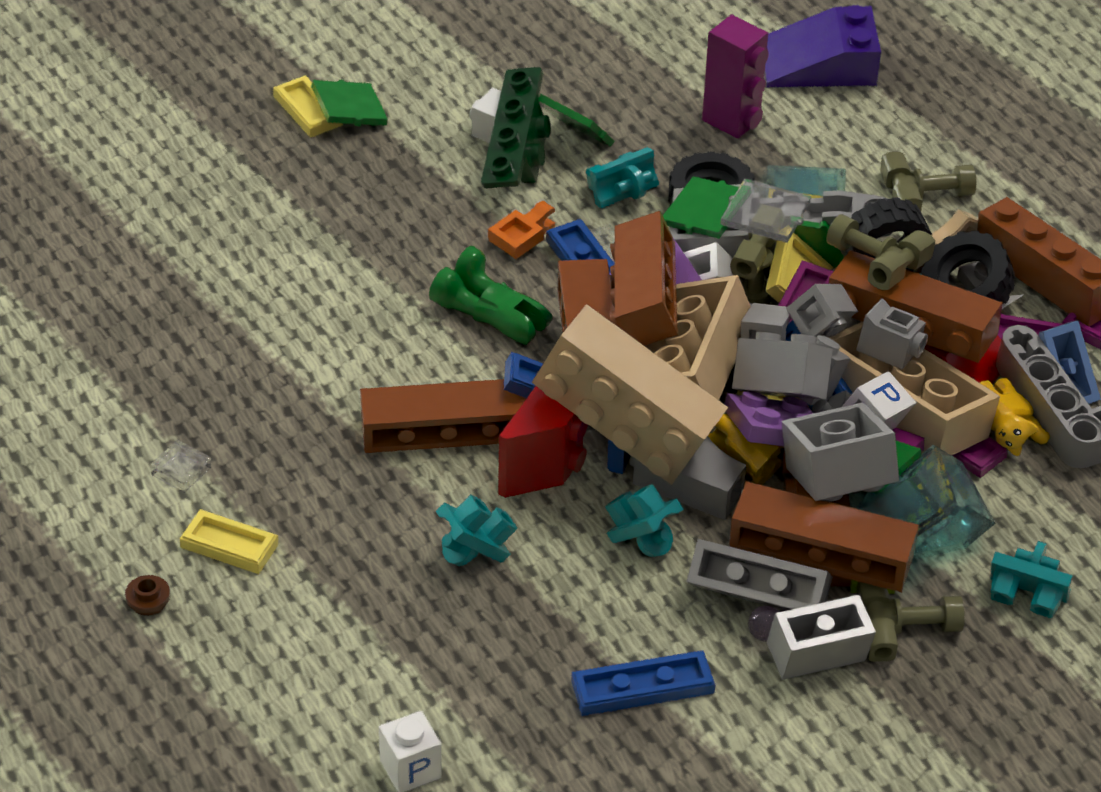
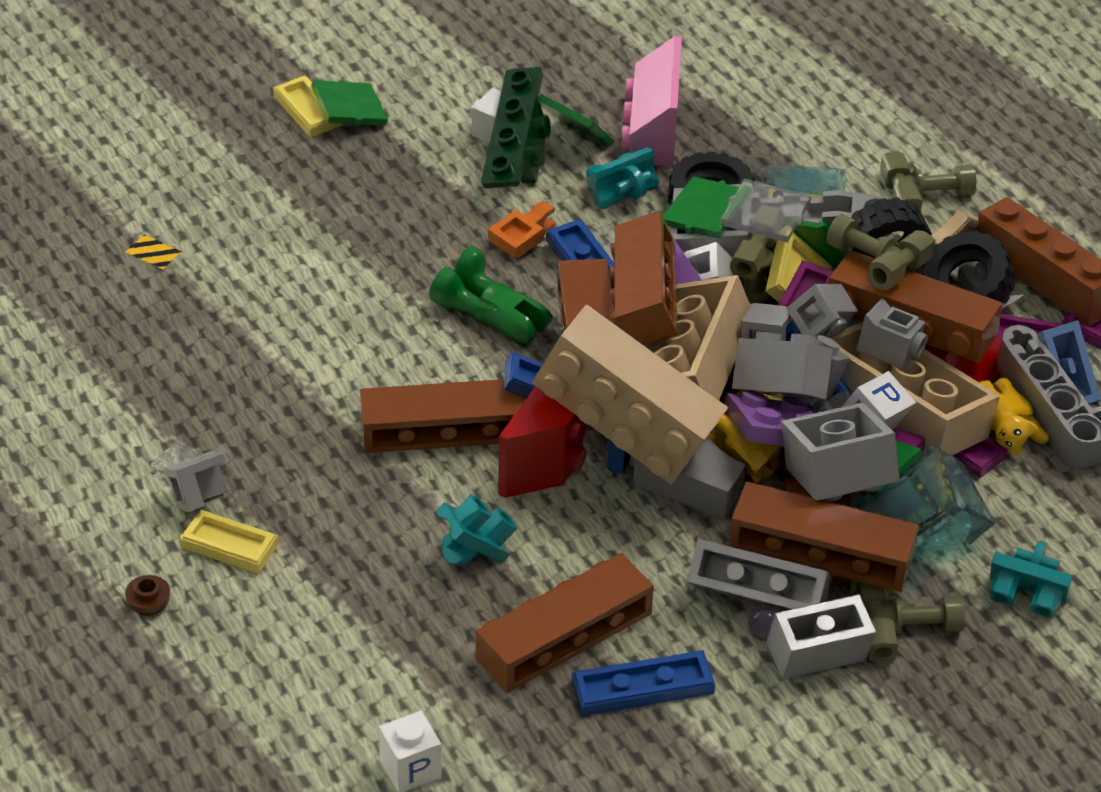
(153, 252): none -> sticker
(196, 480): none -> light grey panel
(563, 622): none -> dark orange brick
(641, 517): teal hips -> none
(654, 103): none -> bright pink slope
(735, 76): magenta brick -> none
(825, 50): dark purple slope -> none

